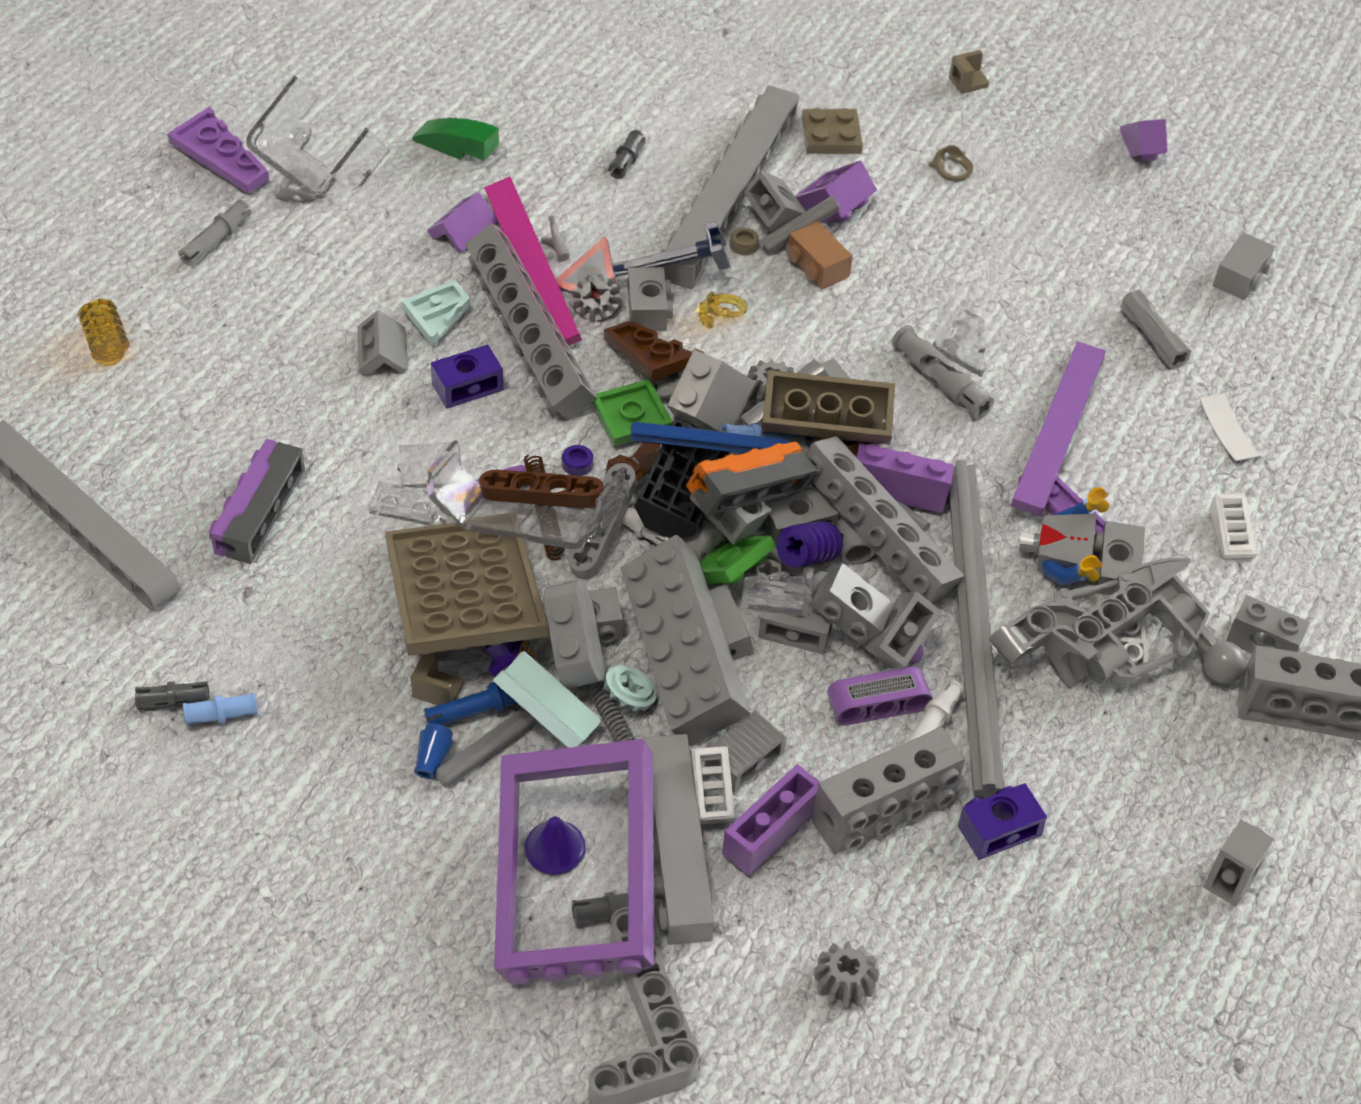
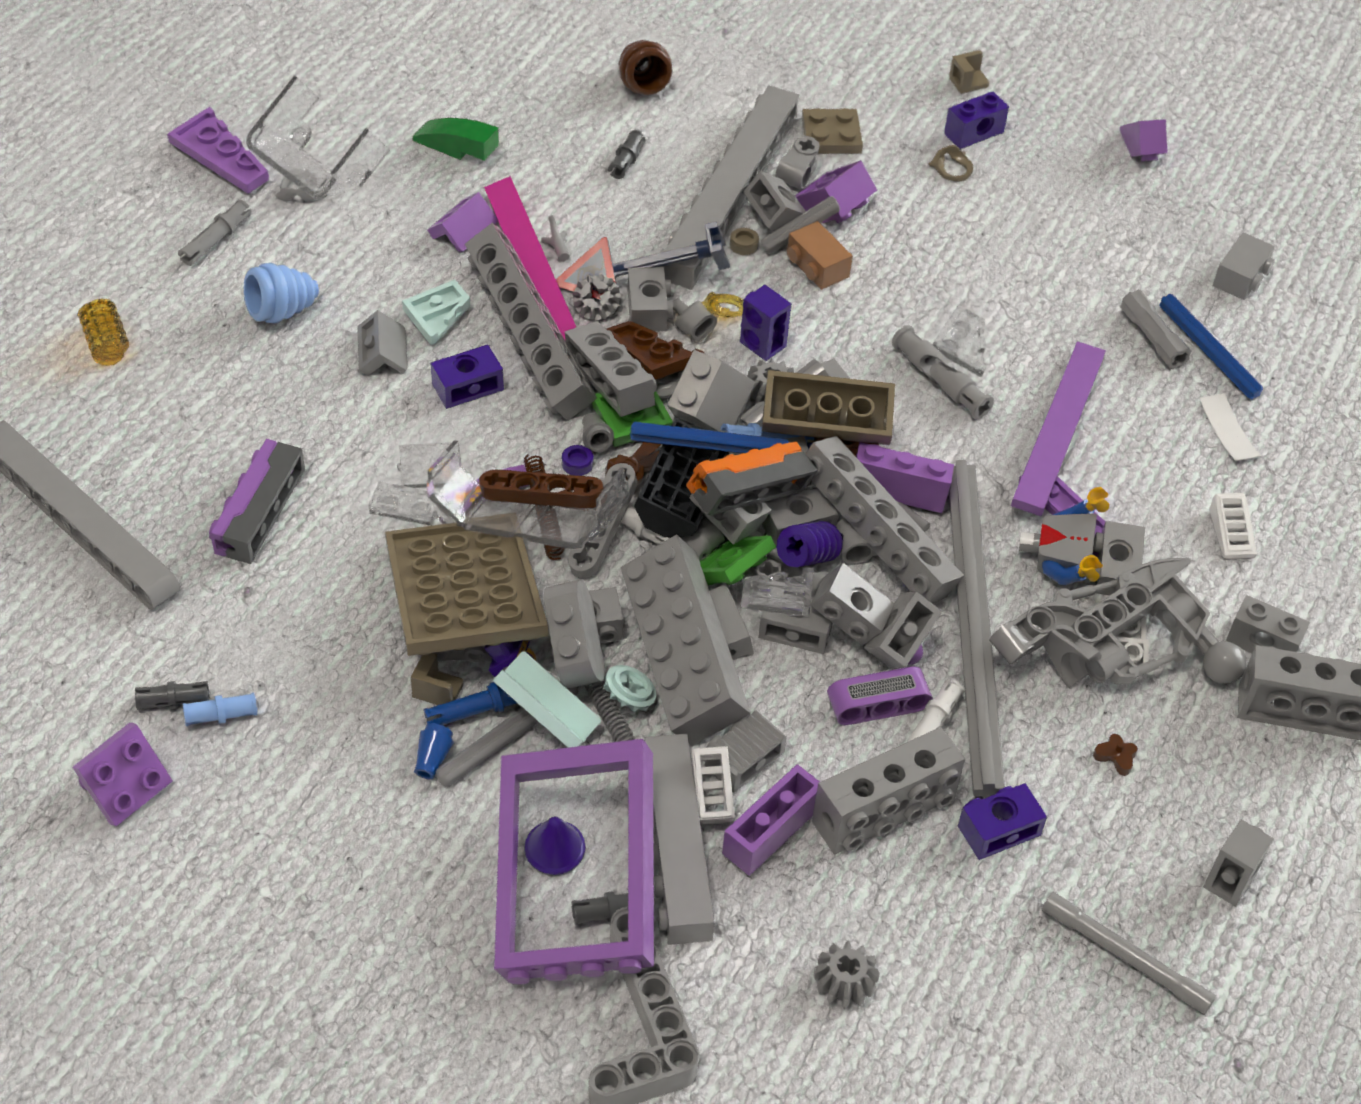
(122, 774): none -> medium lavender plate
(277, 292): none -> light blue piece
(596, 433): none -> light grey cone
(611, 368): none -> light grey brick
(645, 67): none -> reddish brown piece
(694, 319): none -> light grey piece
(765, 322): none -> dark purple brick
(799, 162): none -> light grey piece
(976, 120): none -> dark purple brick
(1117, 752): none -> reddish brown piece
(1181, 986): none -> light grey piece
(1211, 346): none -> blue axle

